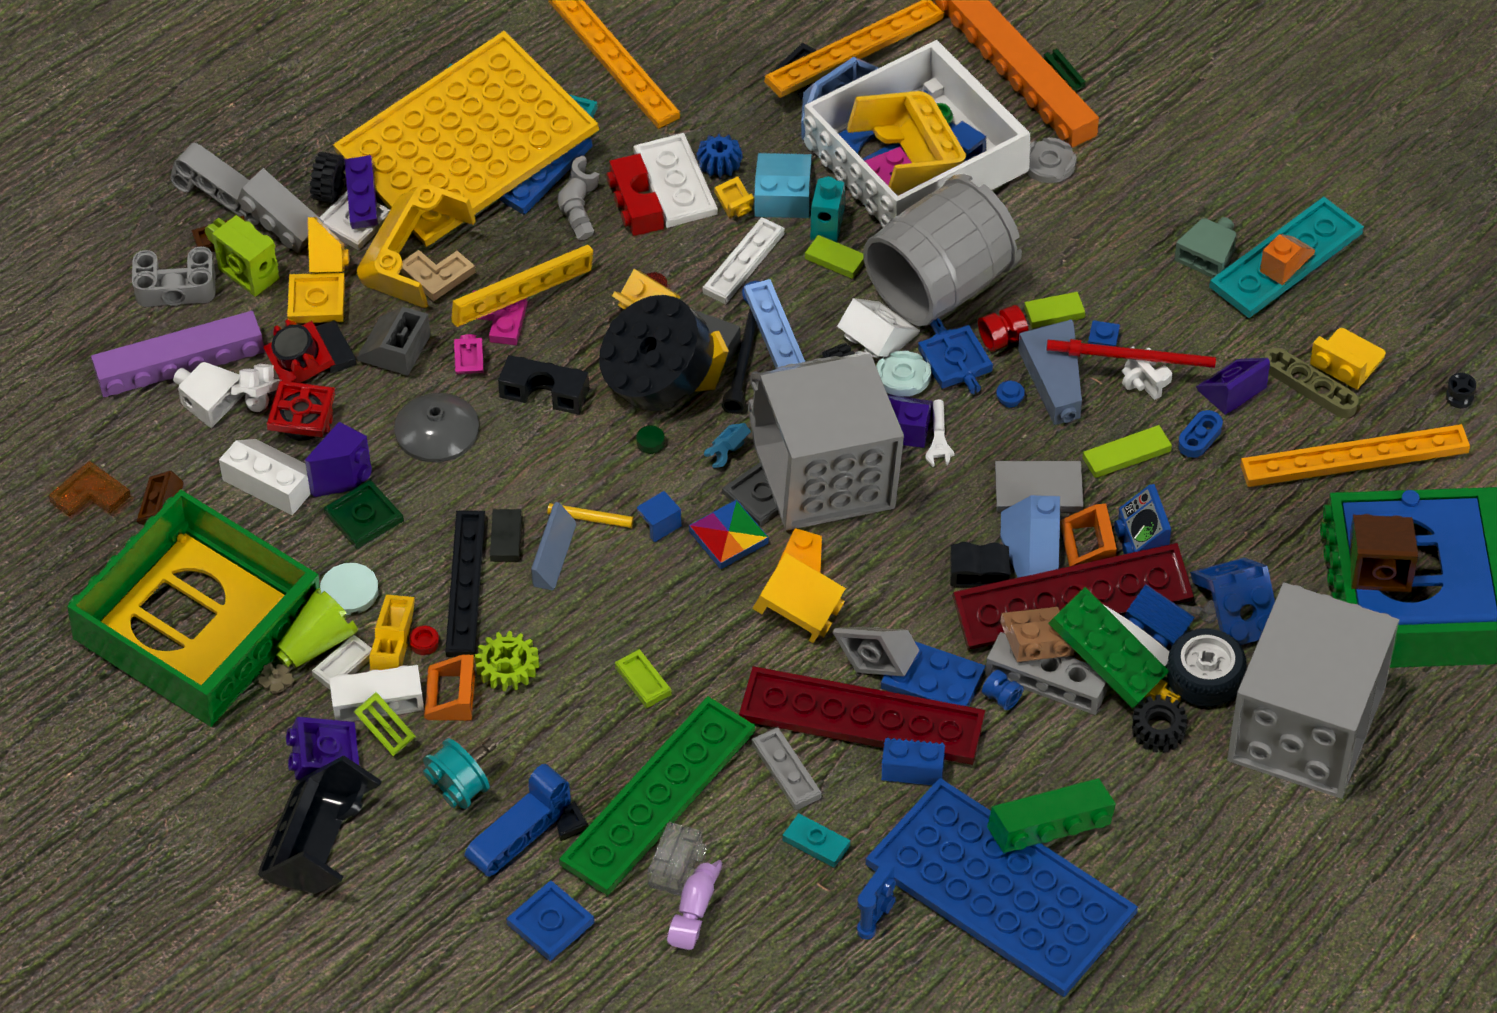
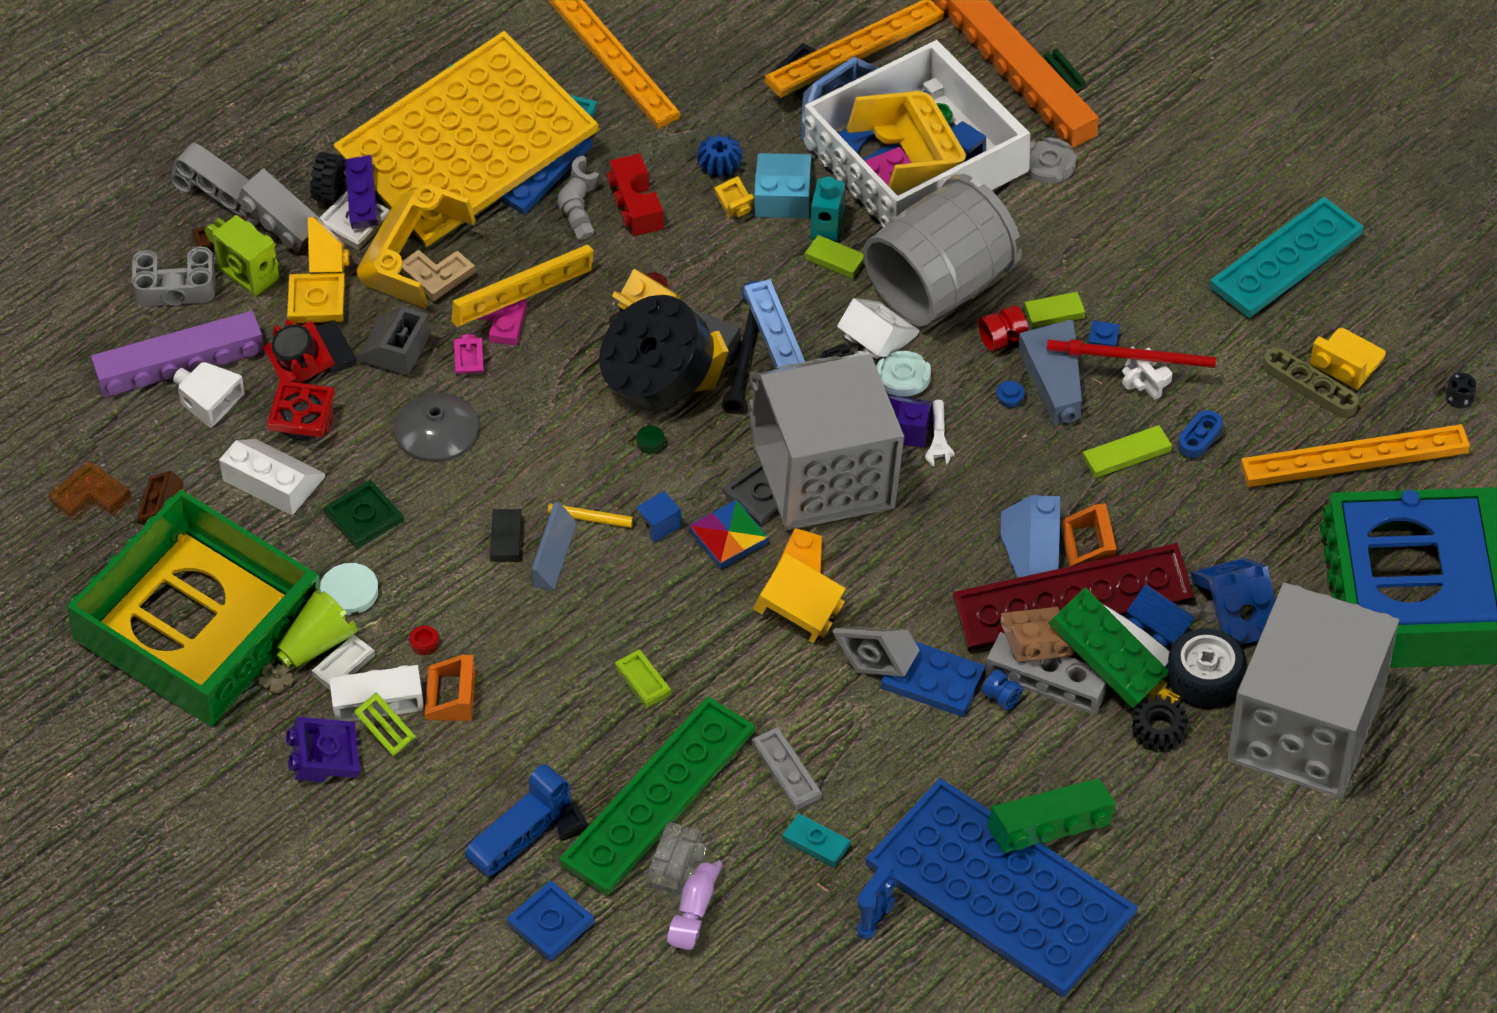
(256, 385): white hips -> none
(311, 825): black windscreen -> none
(338, 462): dark purple slope -> none
(392, 632): yellow slope -> none
(458, 771): teal wheel -> none
(465, 583): black tile -> none
(507, 661): lime gear -> none
(524, 376): black arch -> none
(676, 180): white tile -> none
(730, 439): dark azure plate -> none
(743, 260): white tile -> none
(859, 713): dark red plate -> none
(912, 761): blue brick -> none
(955, 356): blue plate -> none
(978, 565): black brick -> none
(1043, 478): light grey tile -> none
(1143, 522): slope -> none
(1207, 246): sand green torso -> none
(1236, 383): dark purple slope -> none
(1284, 257): orange slope -> none
(1382, 553): reddish brown slope -> none

